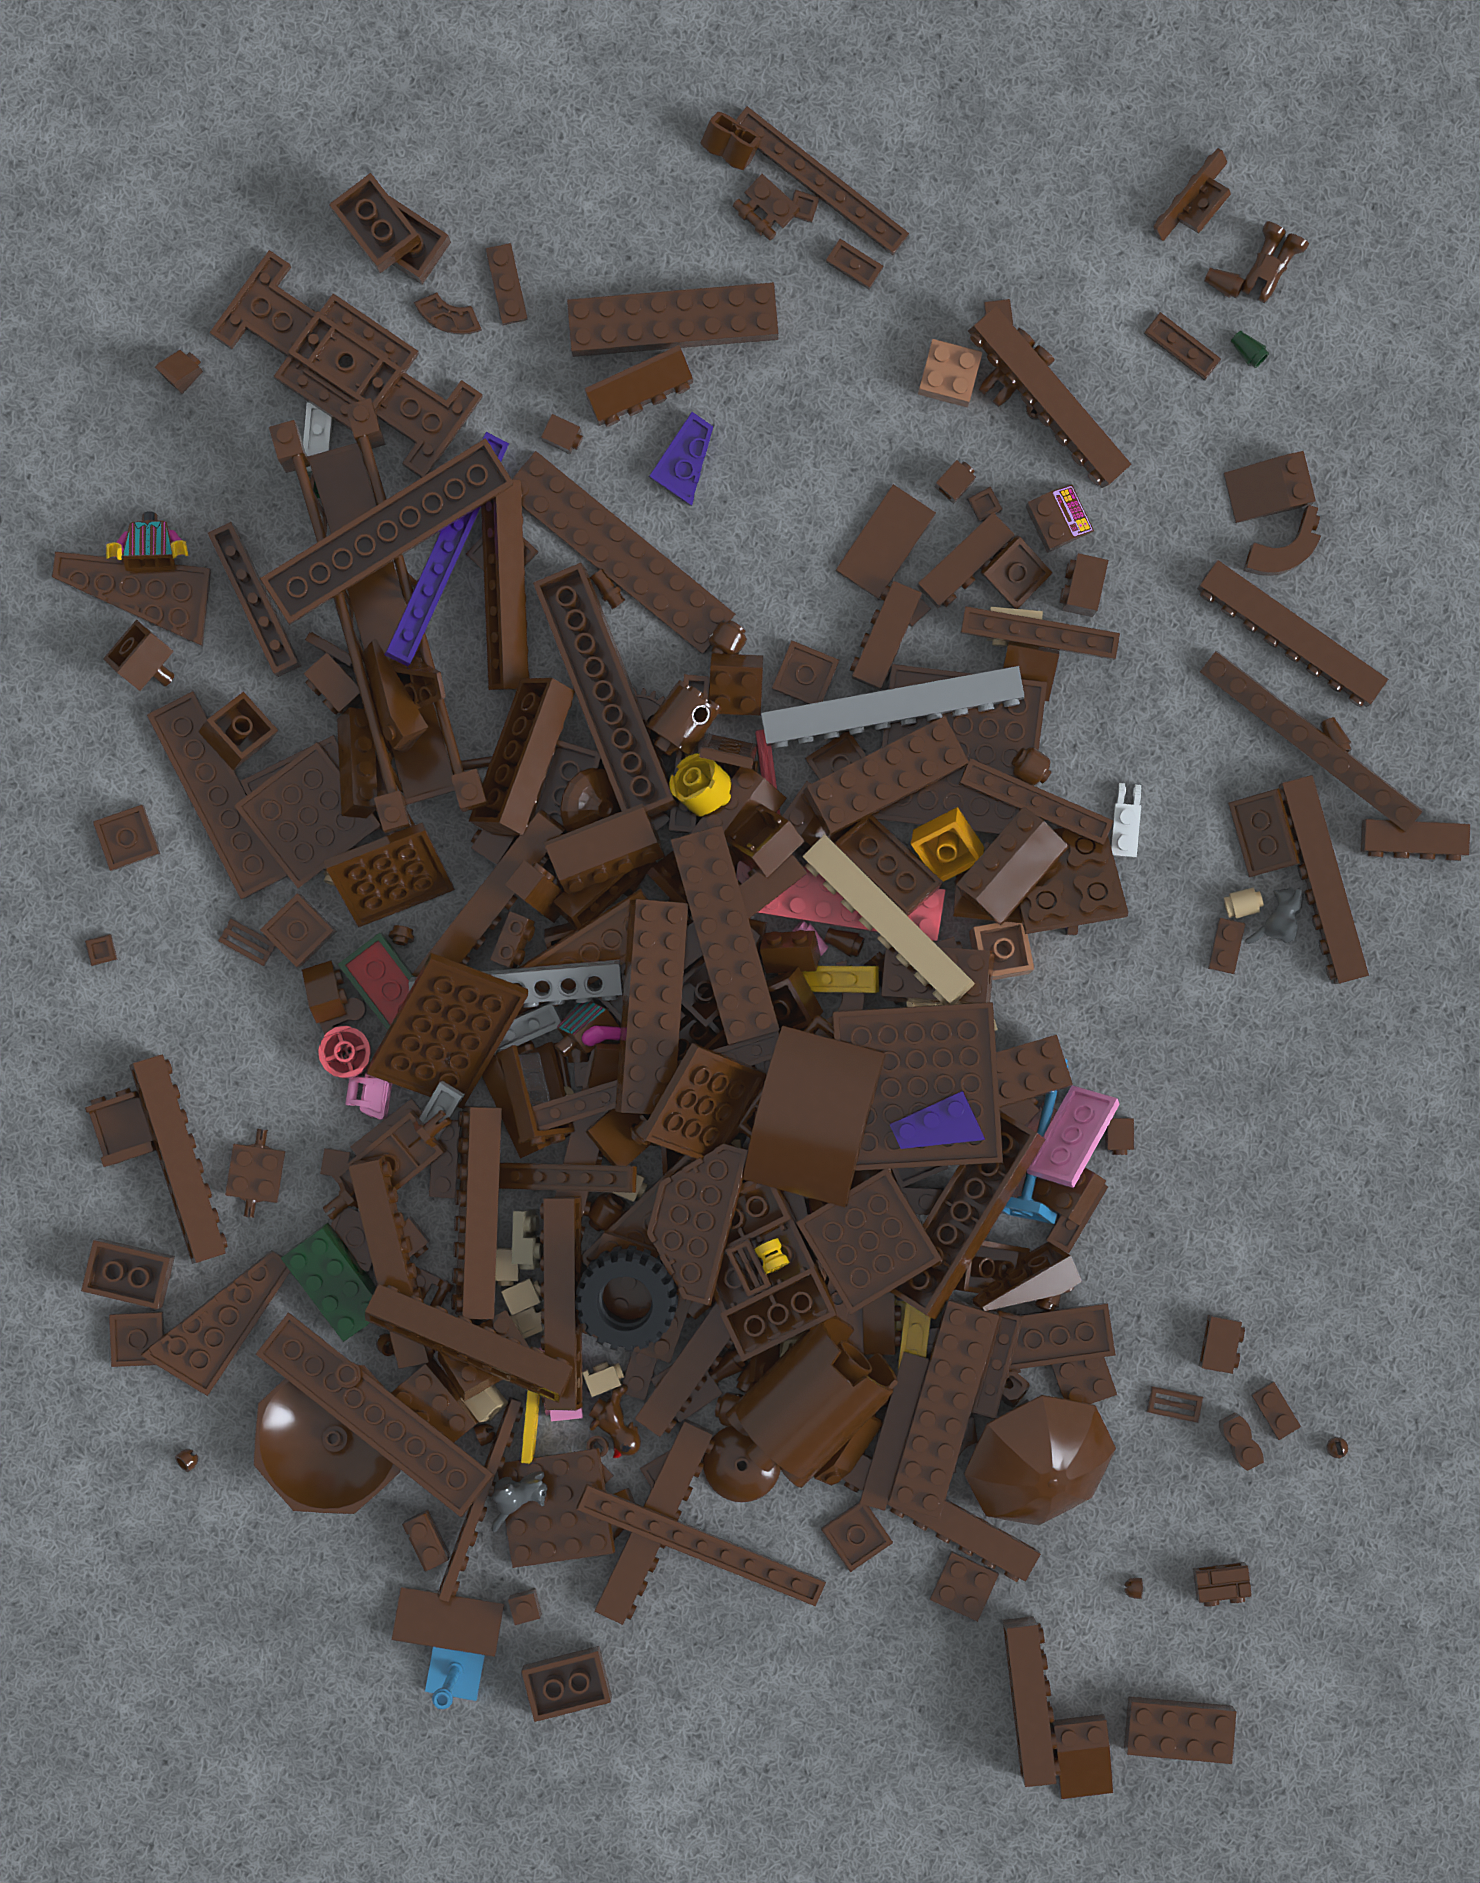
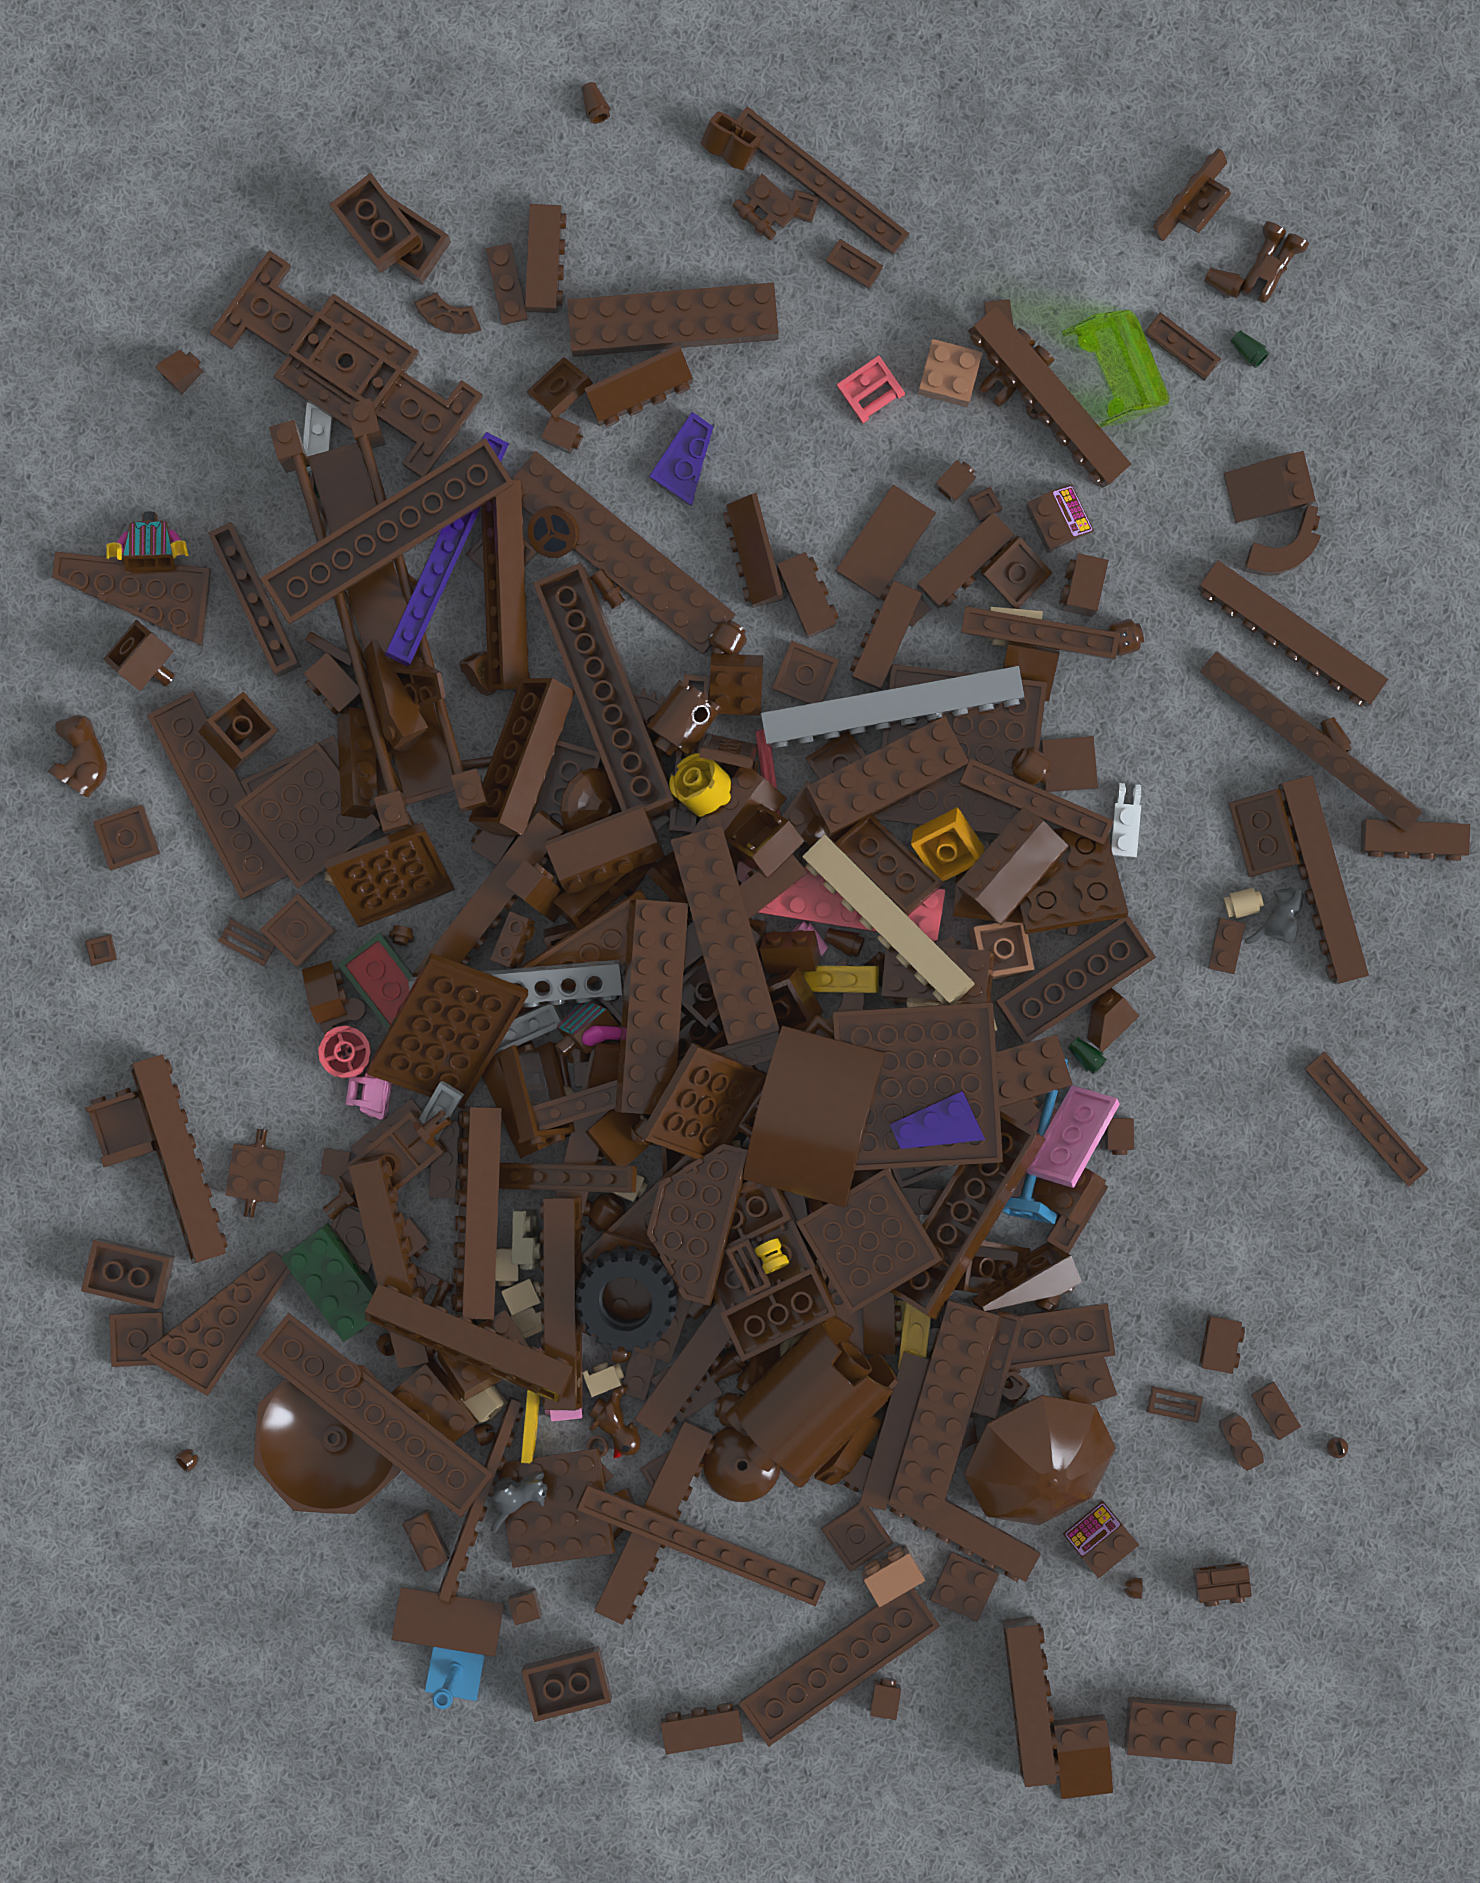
(87, 765): none -> reddish brown animal
(476, 671): none -> reddish brown rock
(544, 258): none -> reddish brown brick
(553, 532): none -> reddish brown tile
(559, 387): none -> reddish brown plate
(595, 104): none -> reddish brown cone
(620, 1356): none -> reddish brown hinge
(701, 1728): none -> reddish brown brick
(754, 551): none -> reddish brown slope
(807, 594): none -> reddish brown brick
(838, 1665): none -> reddish brown plate
(866, 381): none -> coral plate
(885, 1698): none -> reddish brown brick
(892, 1575): none -> nougat brick
(1071, 764): none -> reddish brown tile
(1074, 979): none -> reddish brown brick
(1087, 1055): none -> dark green cone
(1100, 1539): none -> reddish brown slope
(1109, 1019): none -> reddish brown slope
(1125, 362): none -> clear neon green windscreen
(1130, 636): none -> reddish brown head
(1366, 1119): none -> reddish brown plate

